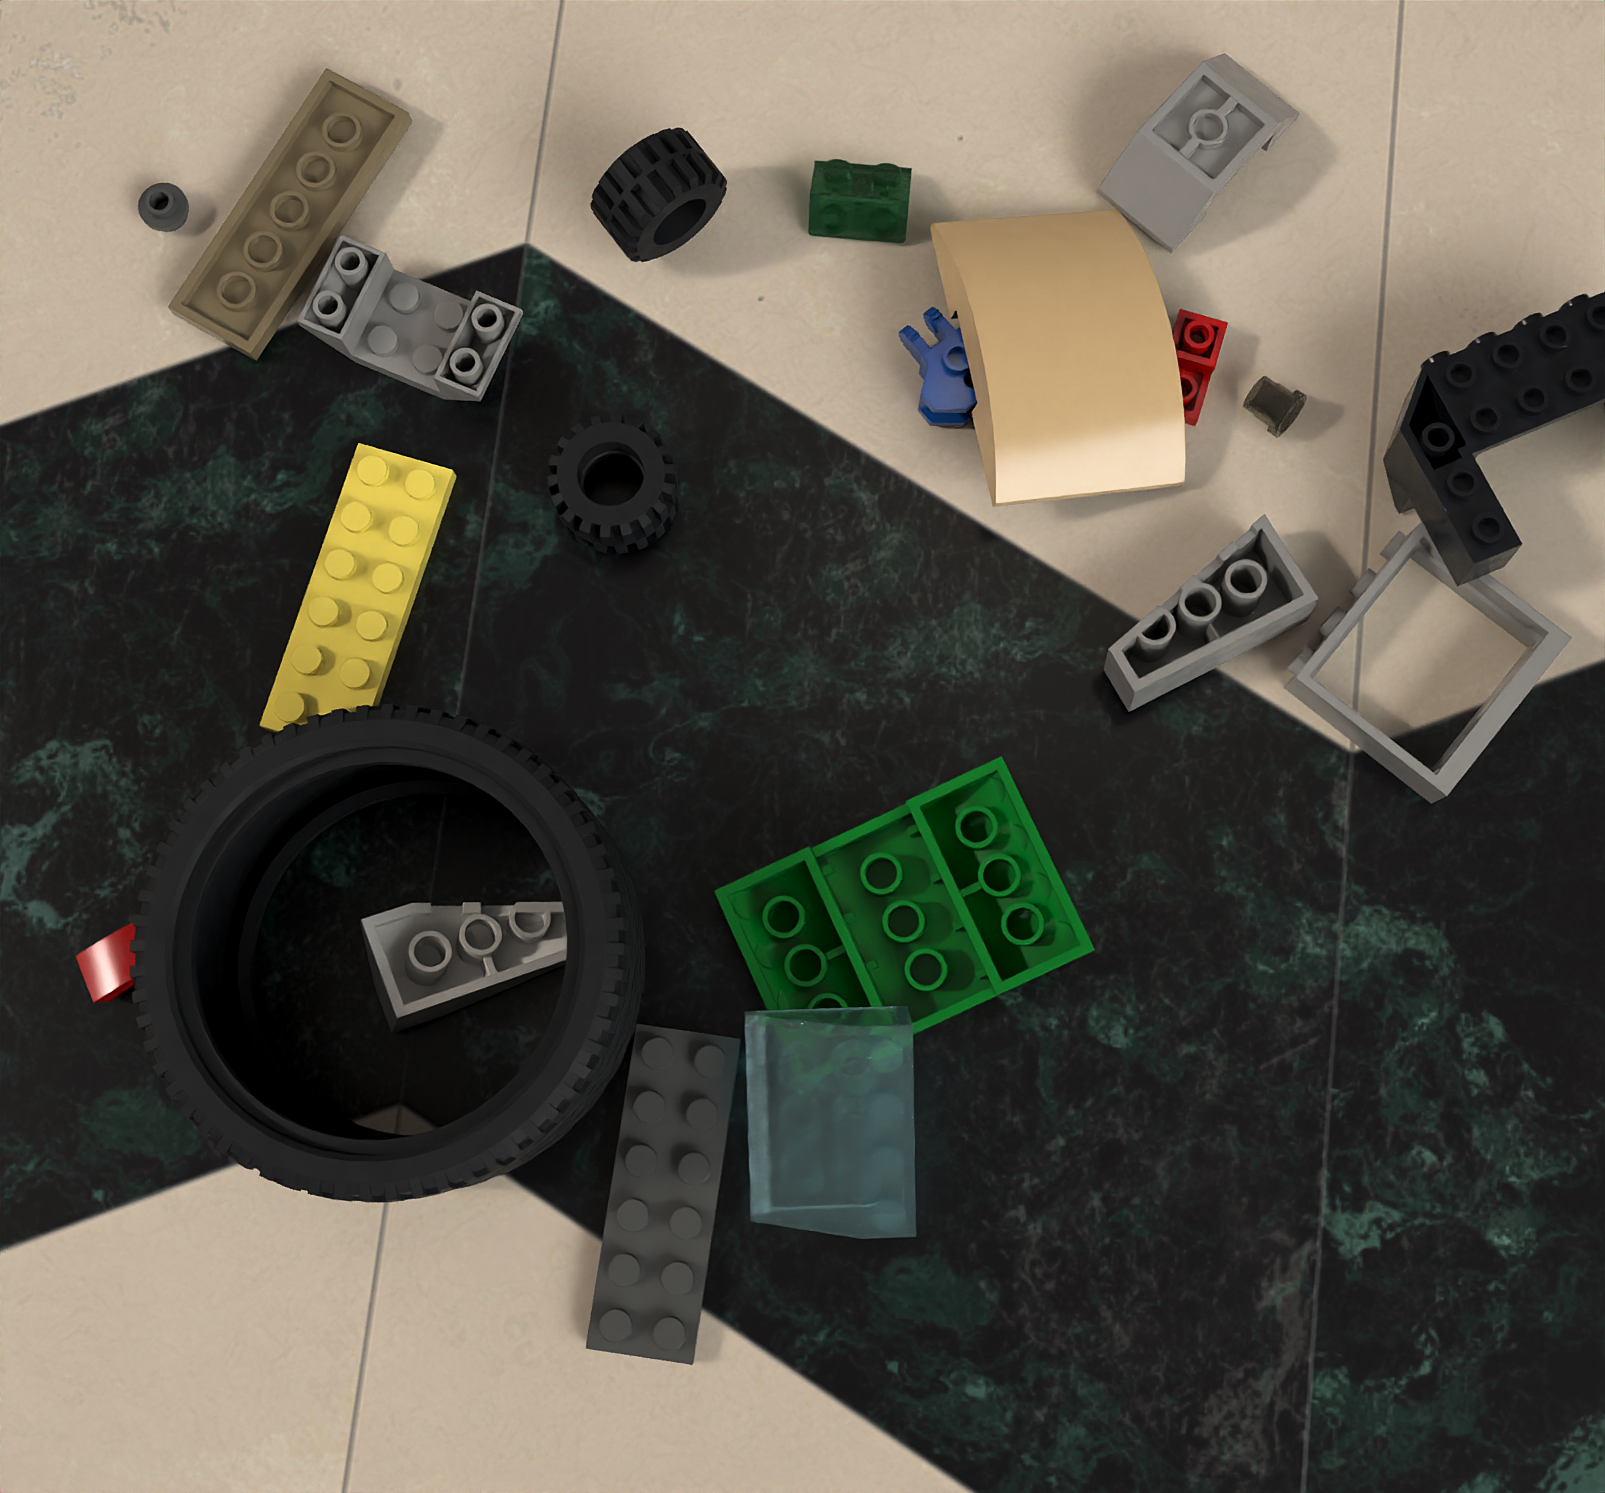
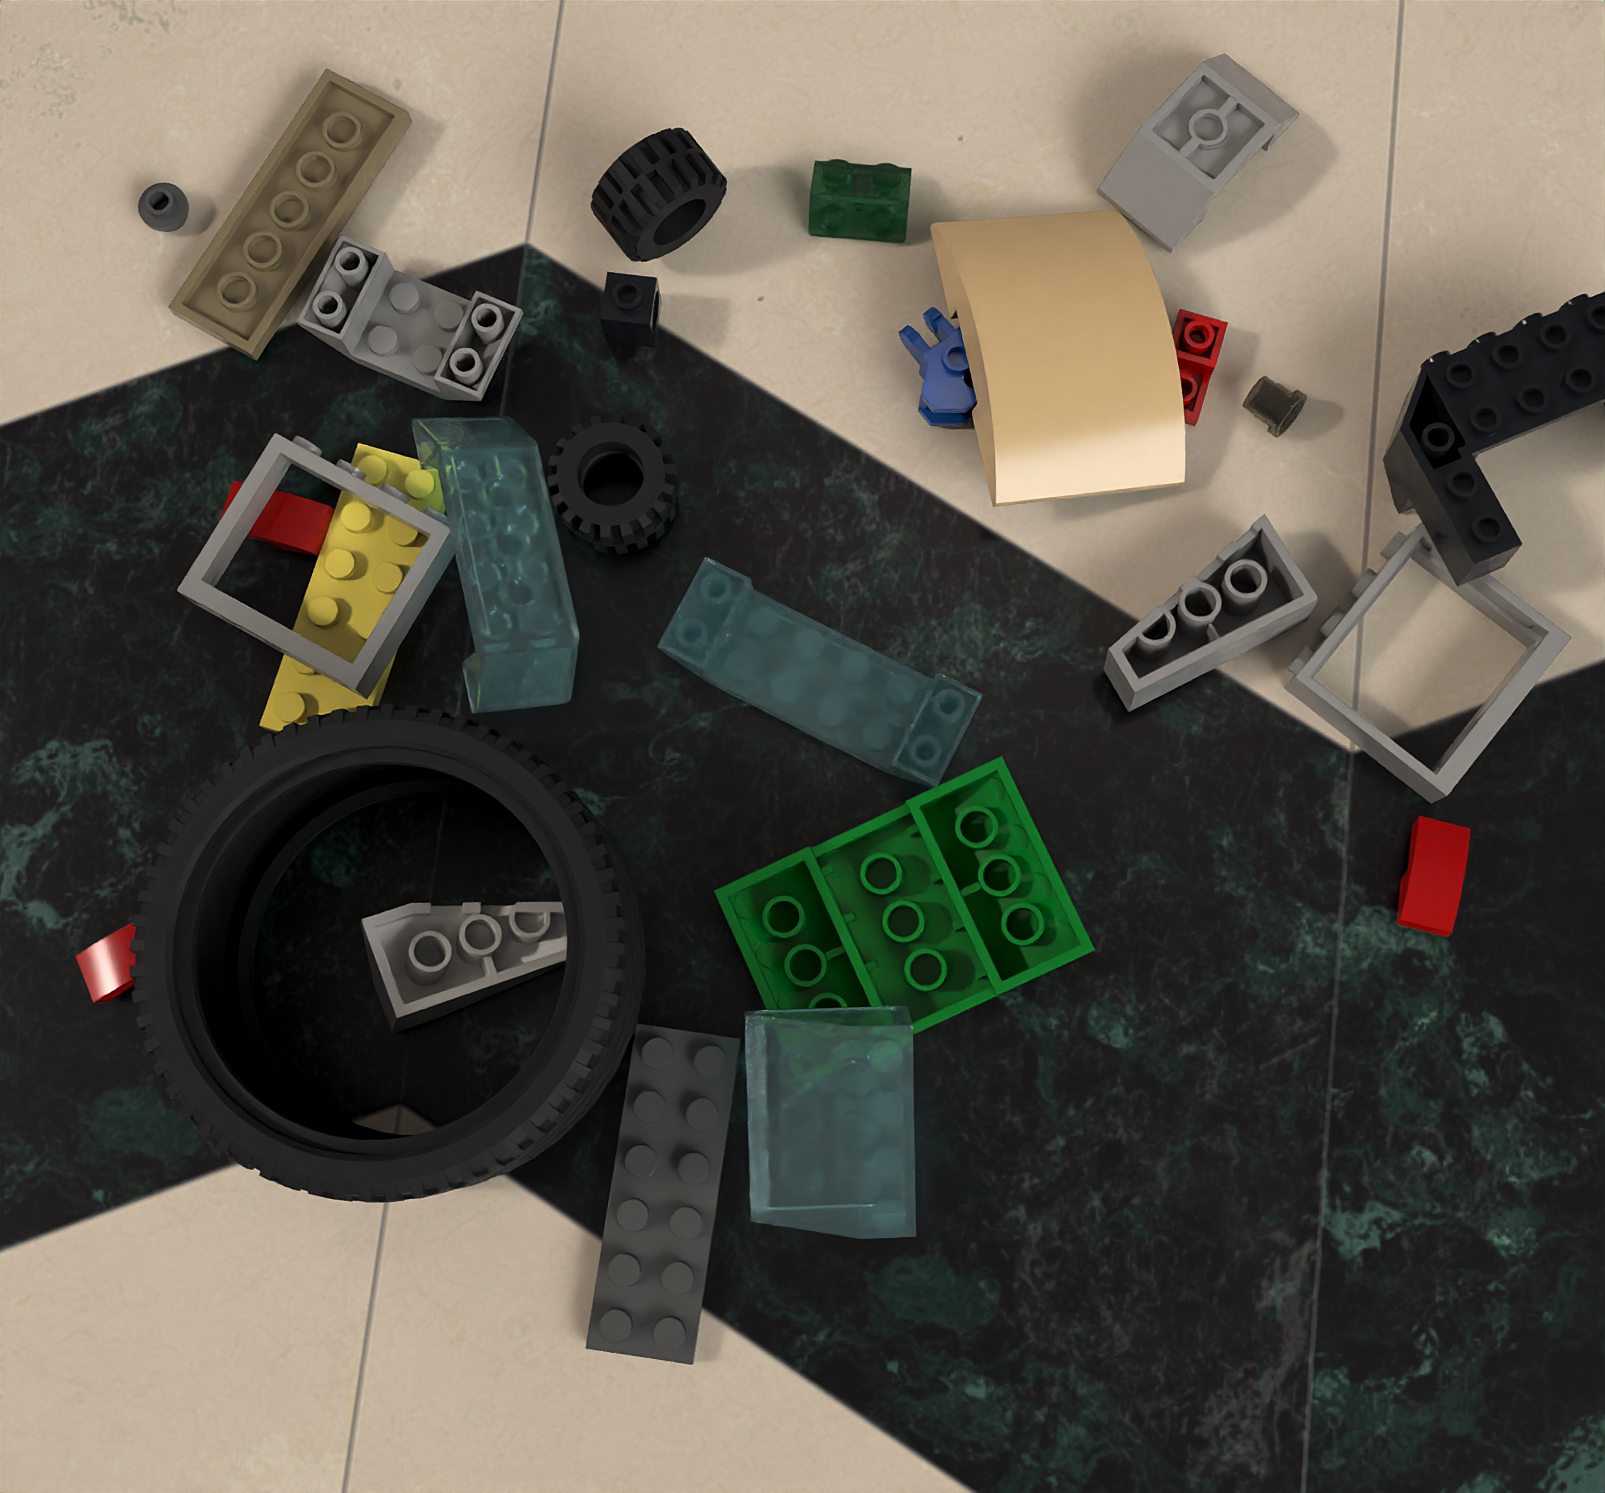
(242, 514): none -> light grey window
(289, 521): none -> red slope
(505, 560): none -> clear light blue slope
(631, 309): none -> black brick
(818, 677): none -> clear light blue slope
(1434, 876): none -> red slope

